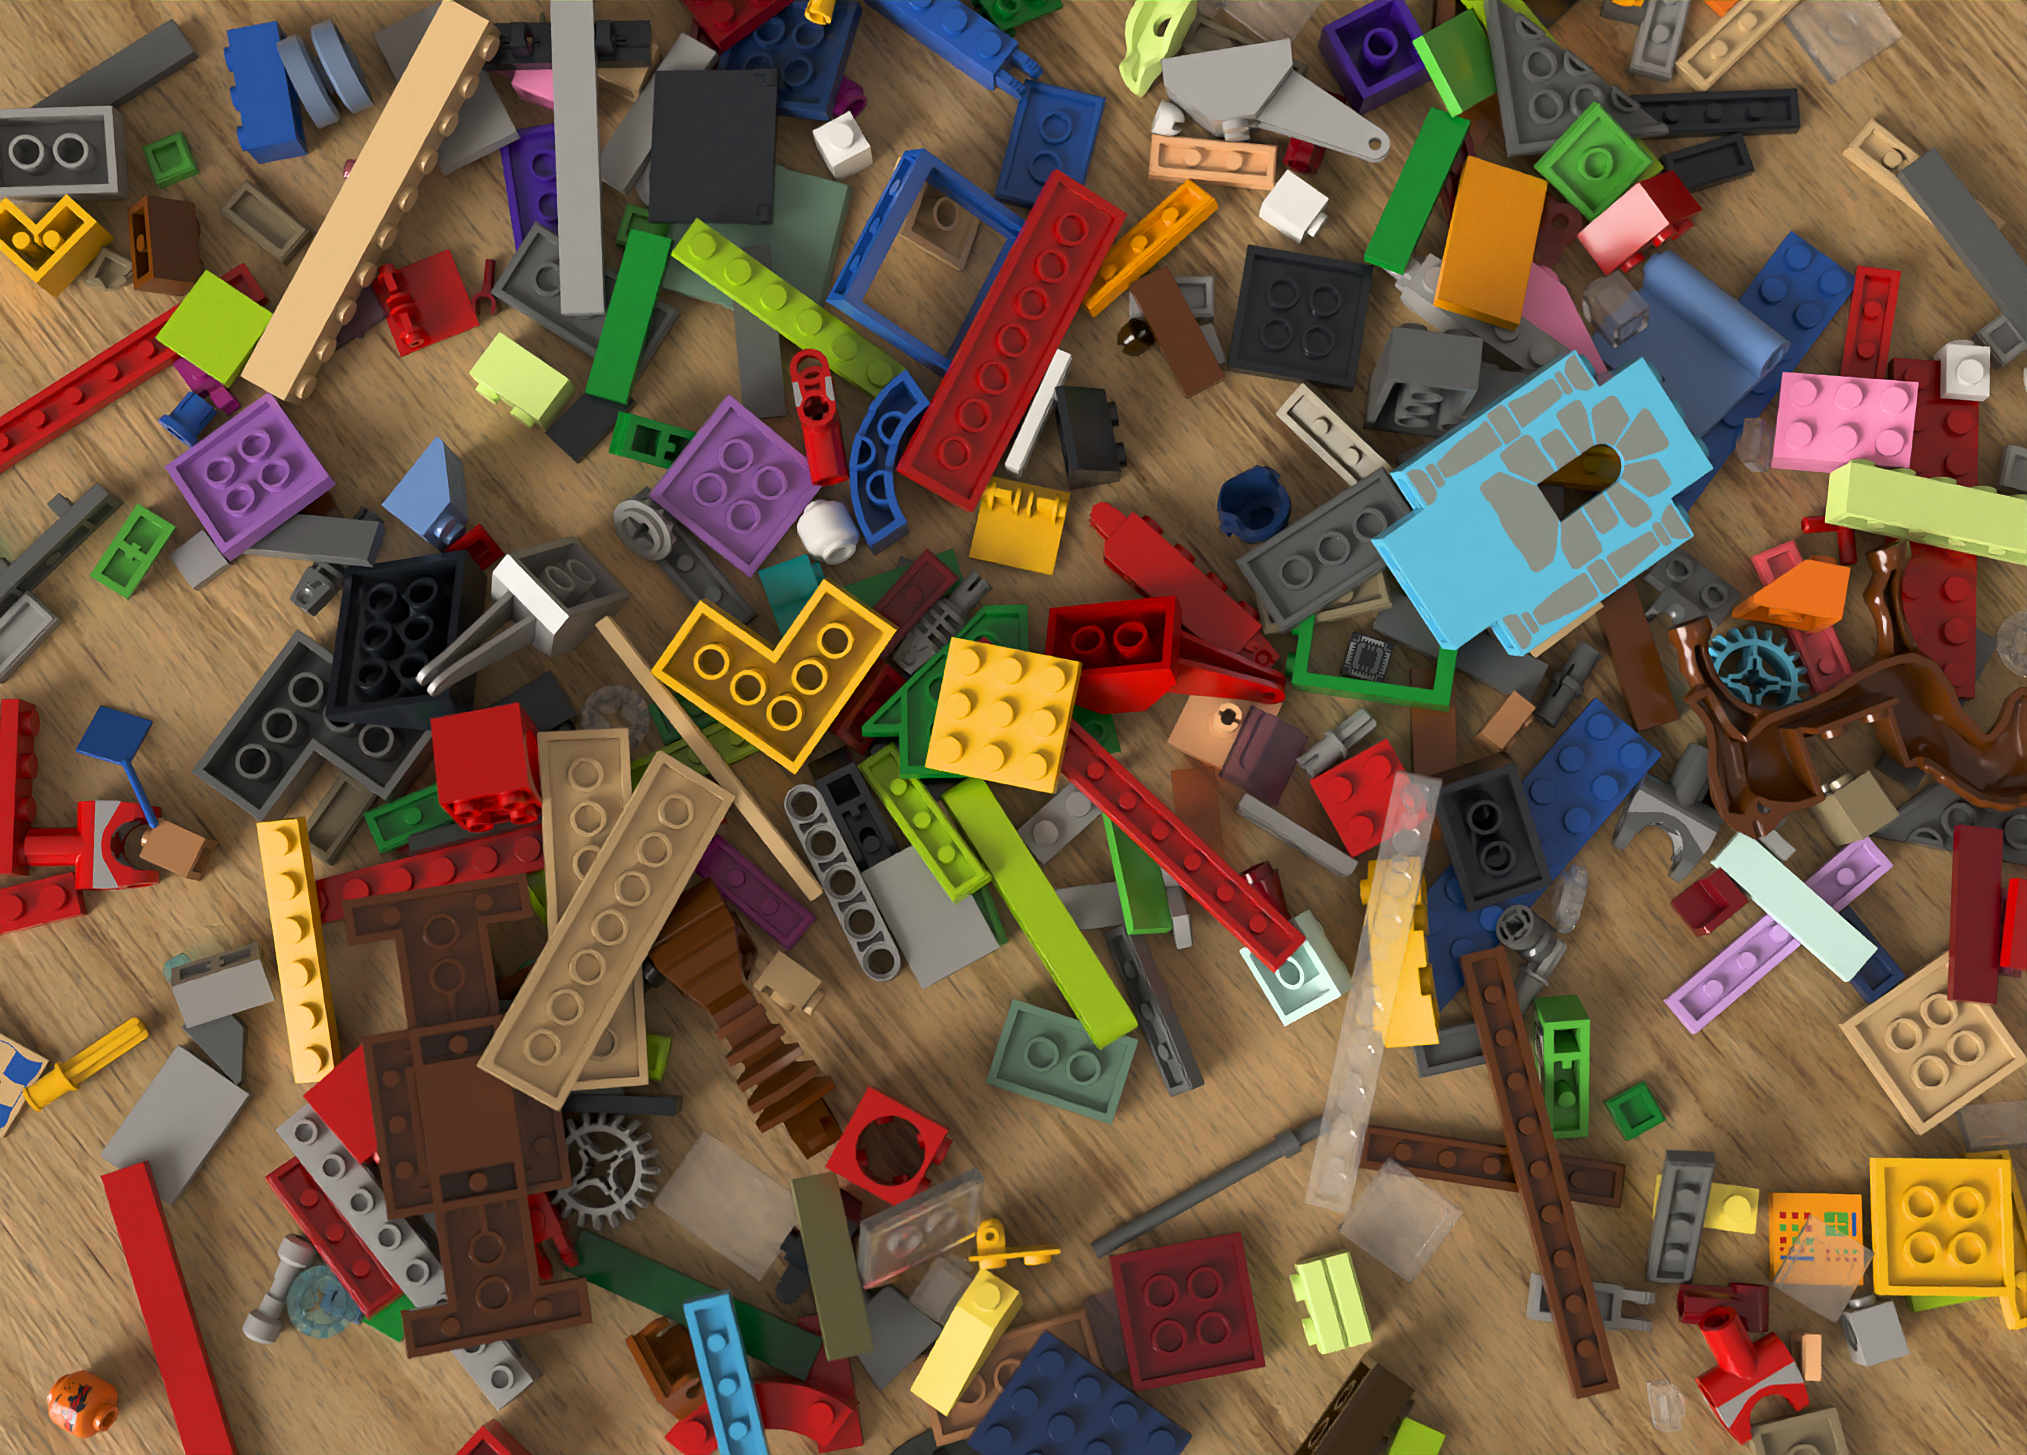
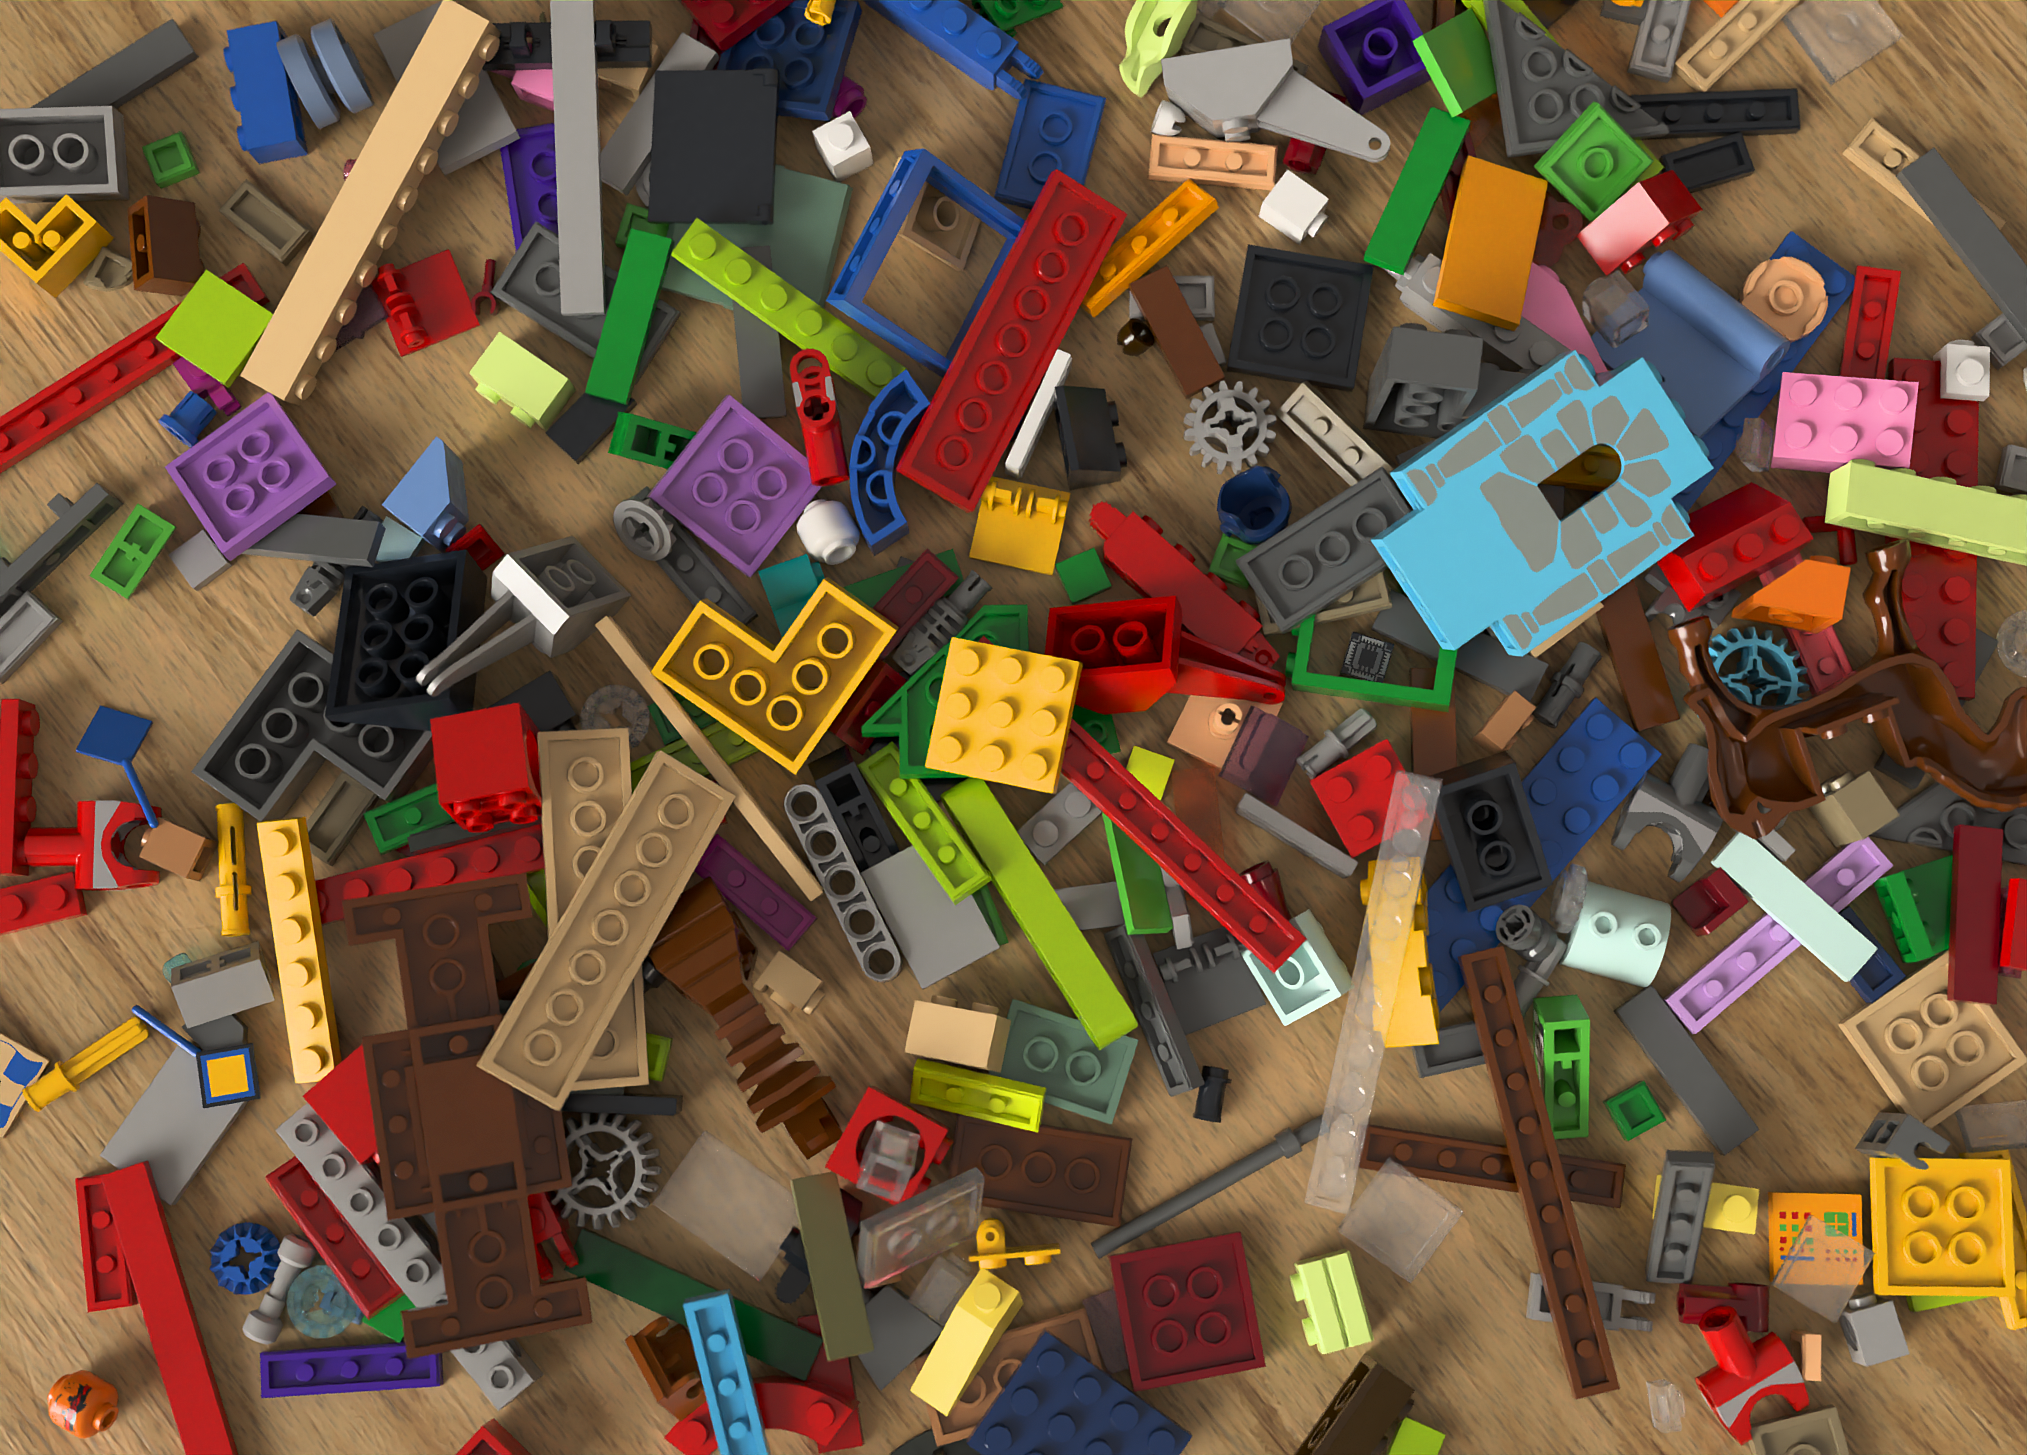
(104, 1262): none -> red tile
(224, 1073): none -> piece
(233, 921): none -> yellow pin
(261, 1271): none -> blue gear
(346, 1370): none -> dark purple tile
(398, 542): none -> light aqua tile
(888, 1161): none -> clear brick
(958, 1035): none -> tan brick
(977, 1095): none -> neon yellow tile
(1045, 1171): none -> reddish brown tile
(1083, 576): none -> green tile
(1150, 769): none -> neon yellow tile
(1208, 980): none -> dark grey hinge
(1211, 1095): none -> black pin
(1224, 561): none -> bright green tile
(1246, 423): none -> light grey gear
(1618, 935): none -> light aqua brick
(1686, 1070): none -> dark grey tile
(1733, 544): none -> red slope
(1786, 296): none -> light nougat tile
(1898, 1137): none -> dark grey hinge
(1918, 908): none -> green bracket

